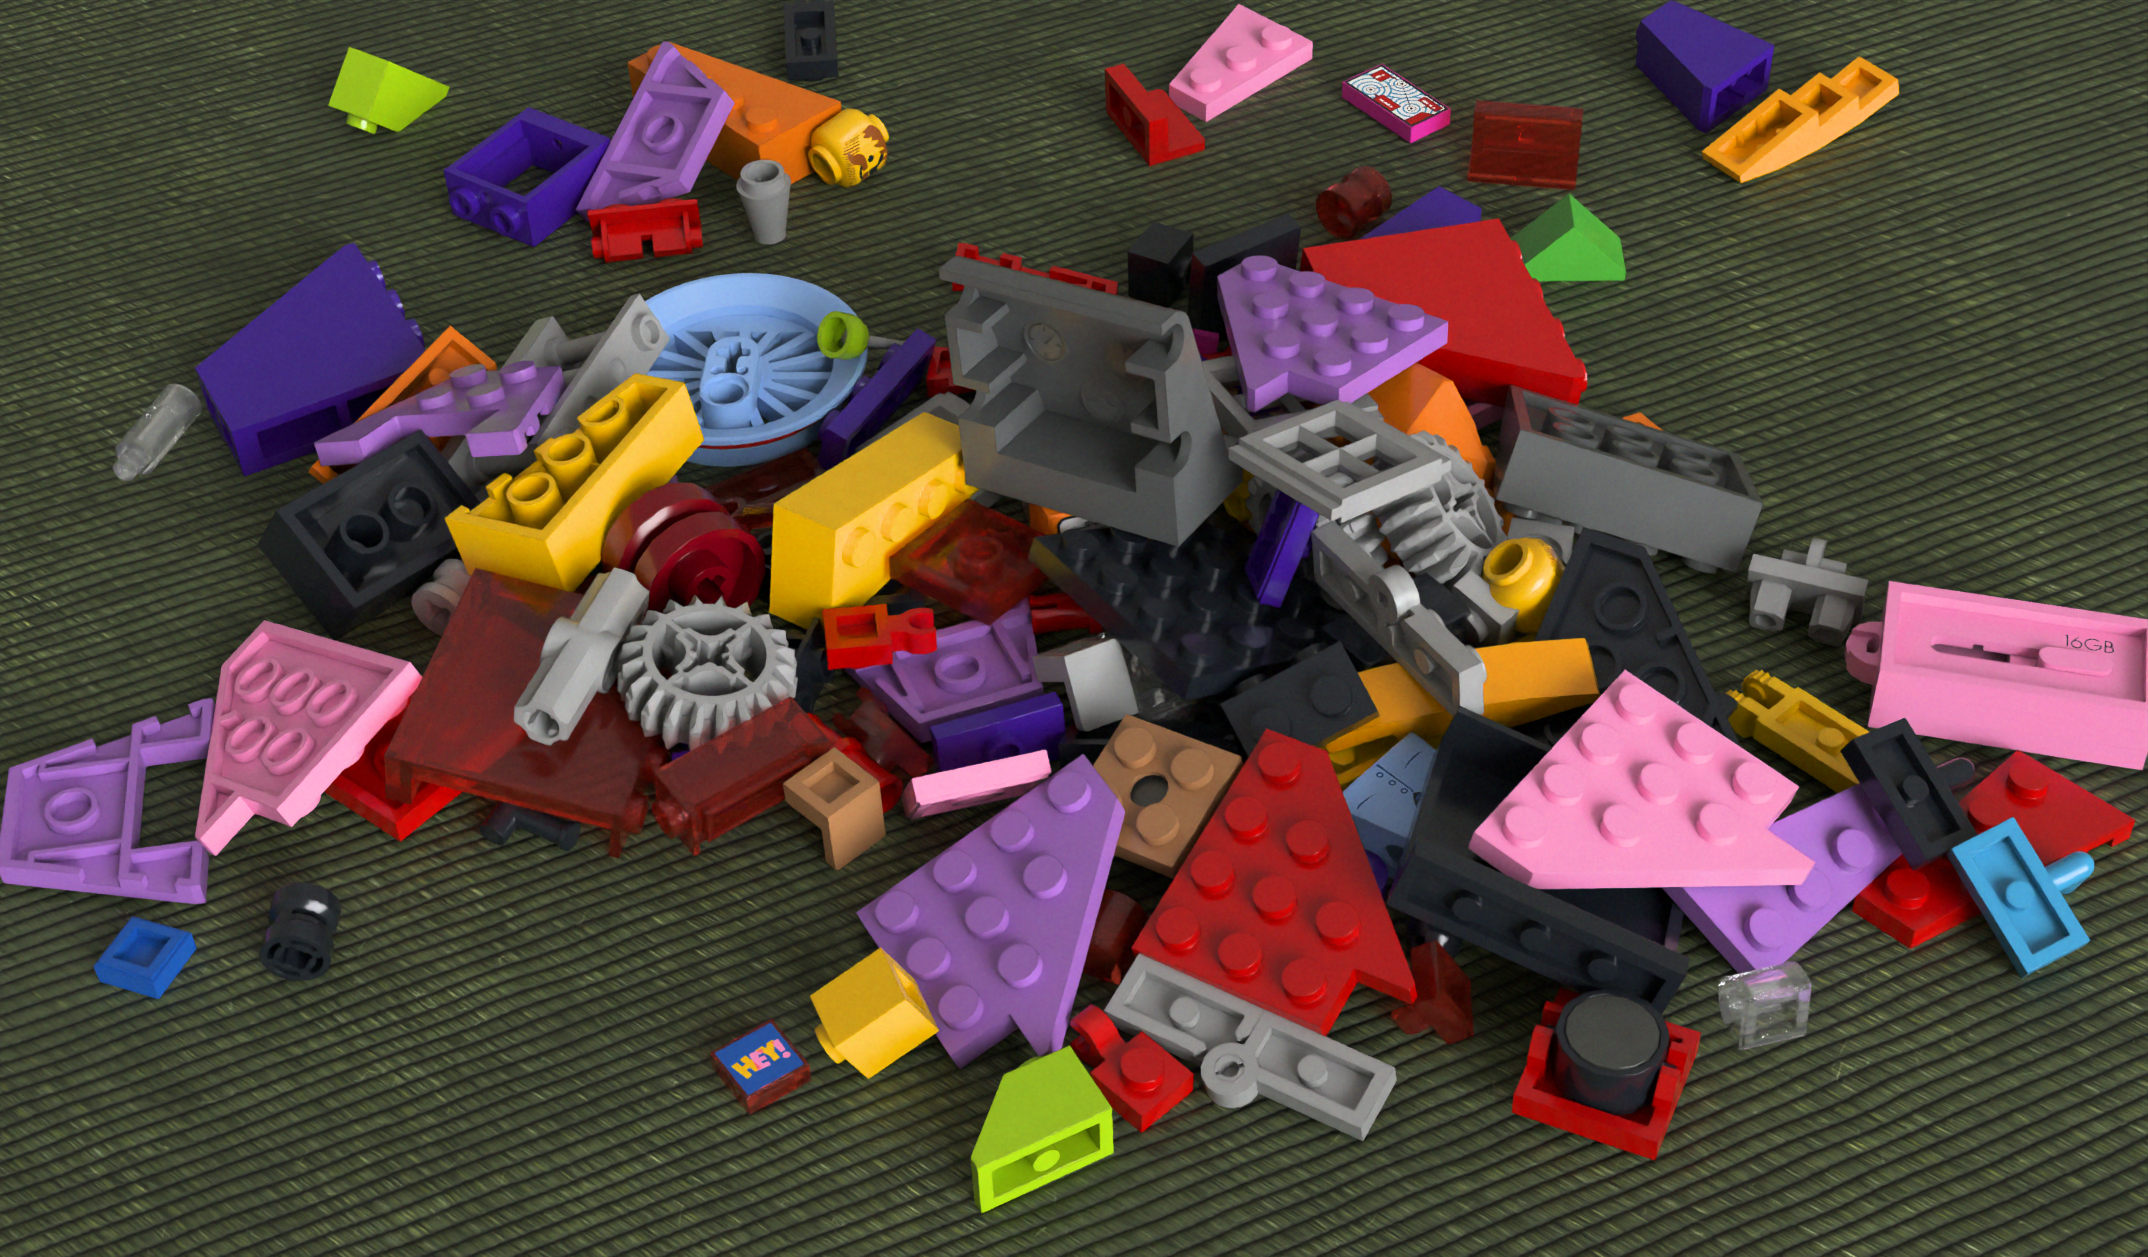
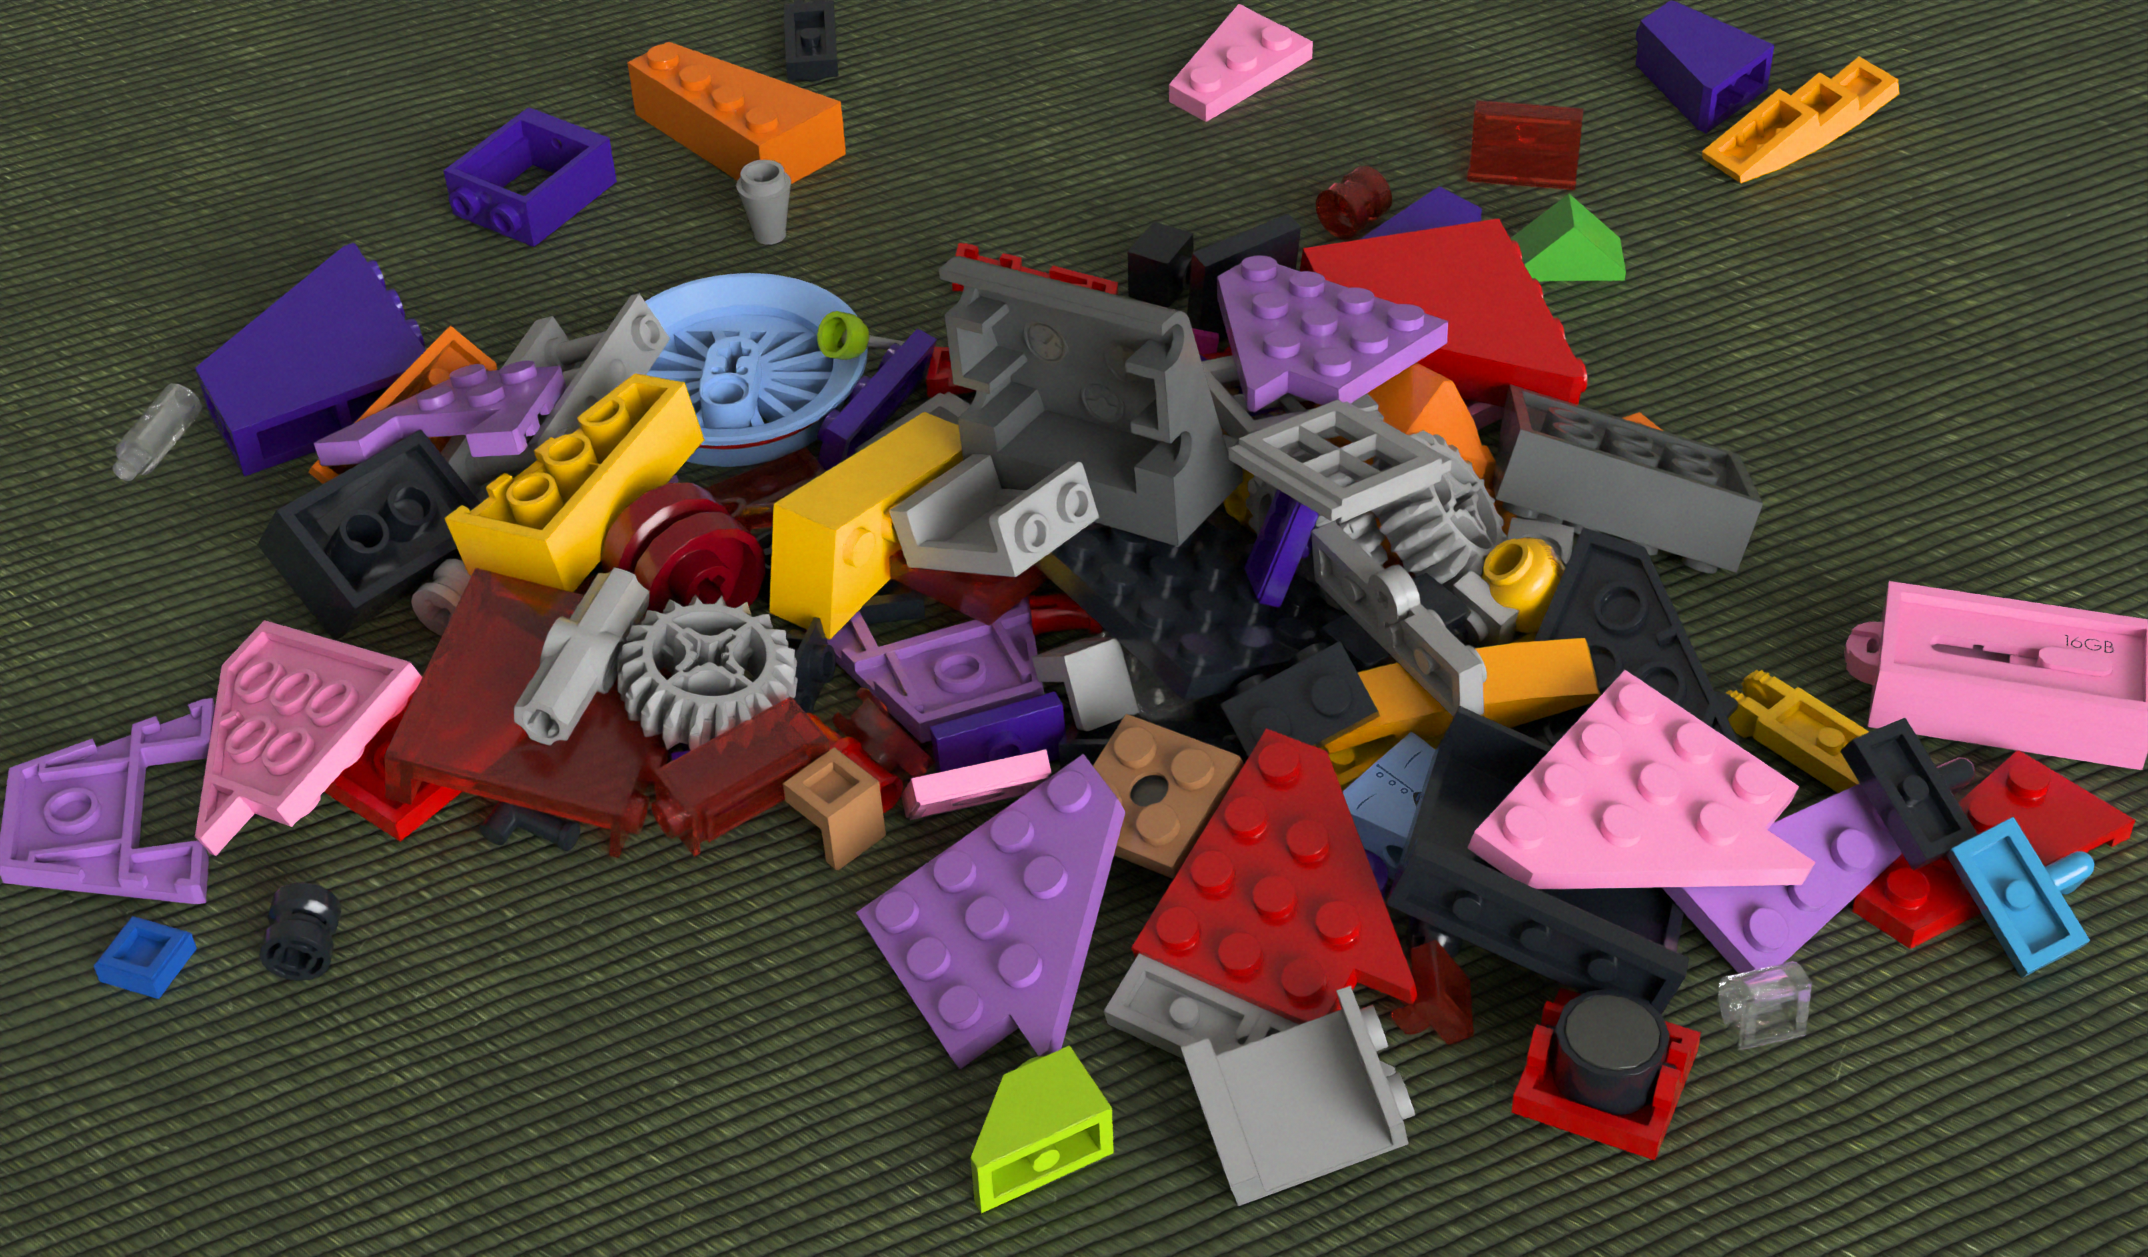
(382, 93): lime slope -> none
(660, 136): medium lavender wing -> none
(670, 224): red hinge -> none
(760, 1066): tile -> none
(848, 148): yellow head -> none
(868, 636): red plate -> none
(872, 1014): yellow brick -> none
(979, 528): none -> light grey panel
(1114, 933): clear red brick -> none
(1134, 1076): red plate -> none
(1149, 118): red panel -> none
(1300, 1100): none -> light grey panel
(1396, 103): tile -> none
(1808, 586): light grey hips -> none

